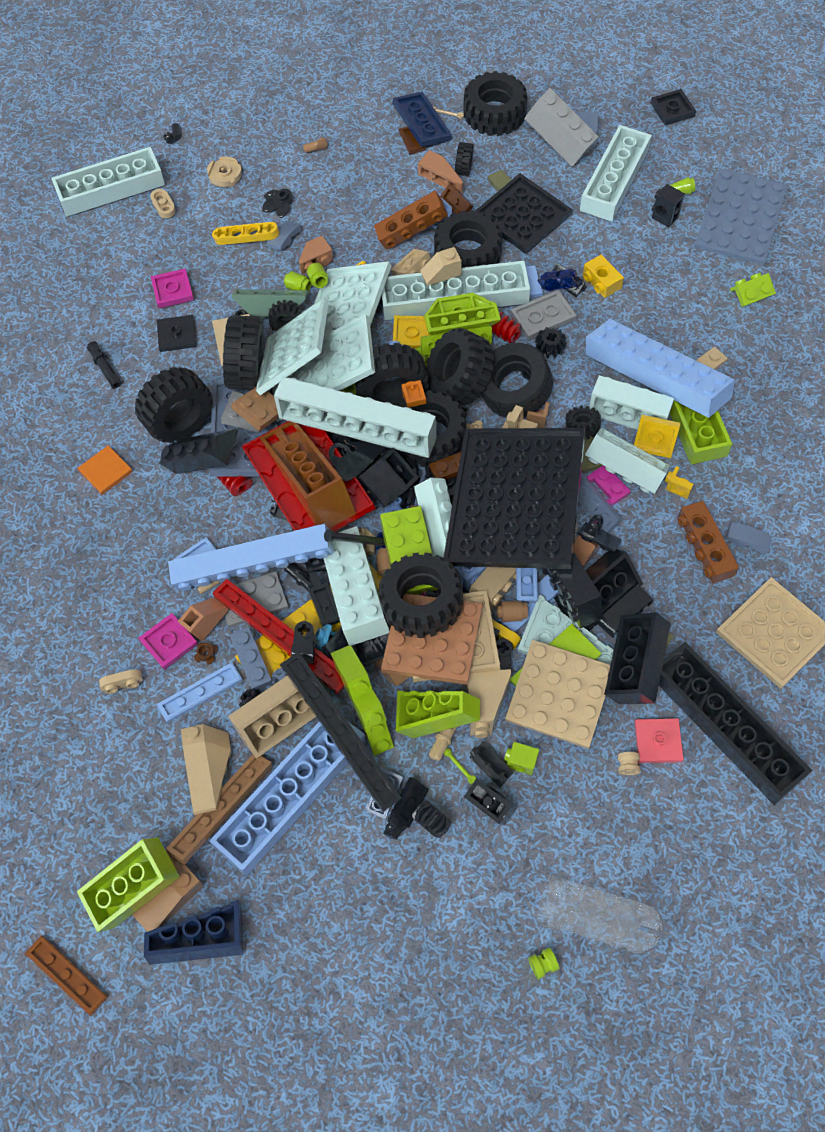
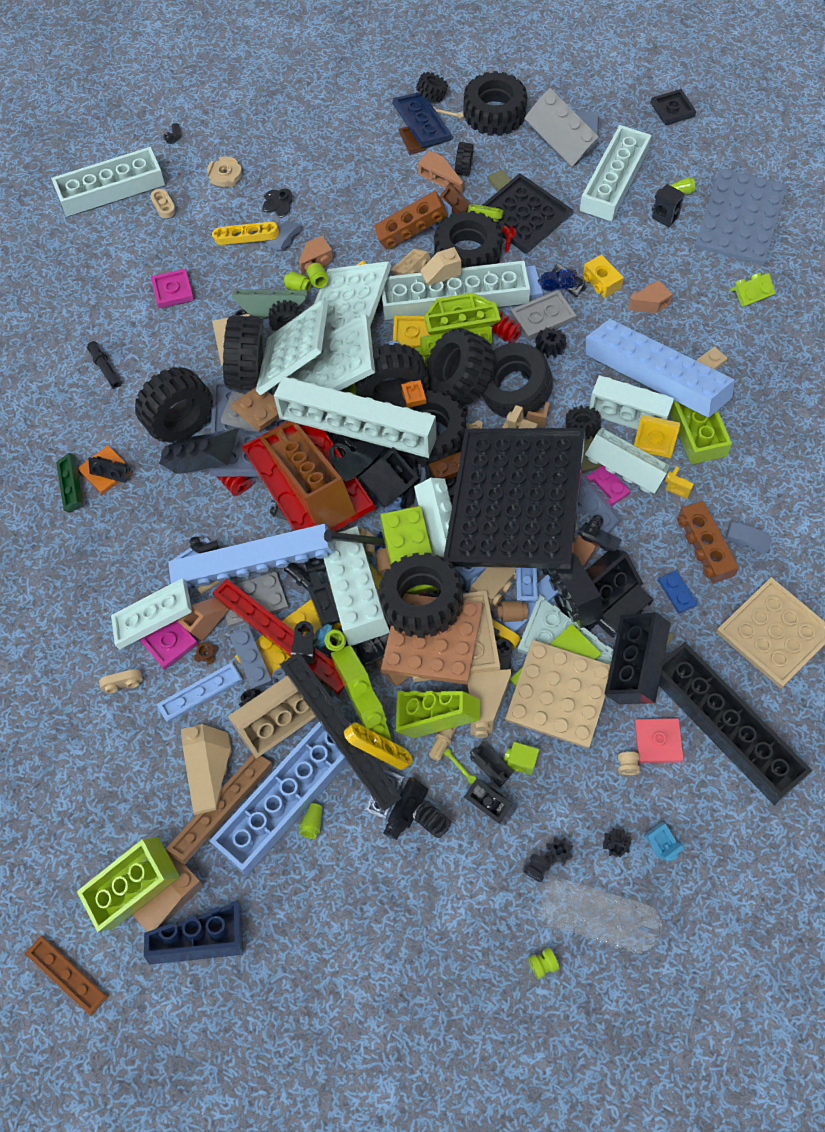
(69, 483): none -> dark green plate
(105, 468): none -> black hinge
(151, 613): none -> light aqua plate
(176, 333): black plate -> none
(200, 547): none -> black arm
(311, 822): none -> lime cone
(320, 144): medium nougat arm -> none
(335, 635): none -> lime cone
(378, 746): none -> yellow beam
(432, 86): none -> black tyre
(494, 213): none -> lime plate
(509, 234): none -> red hand
(536, 868): none -> black wheel
(564, 855): none -> black gear
(617, 842): none -> black gear
(651, 298): none -> nougat slope
(663, 842): none -> dark azure bracket
(677, 592): none -> blue plate

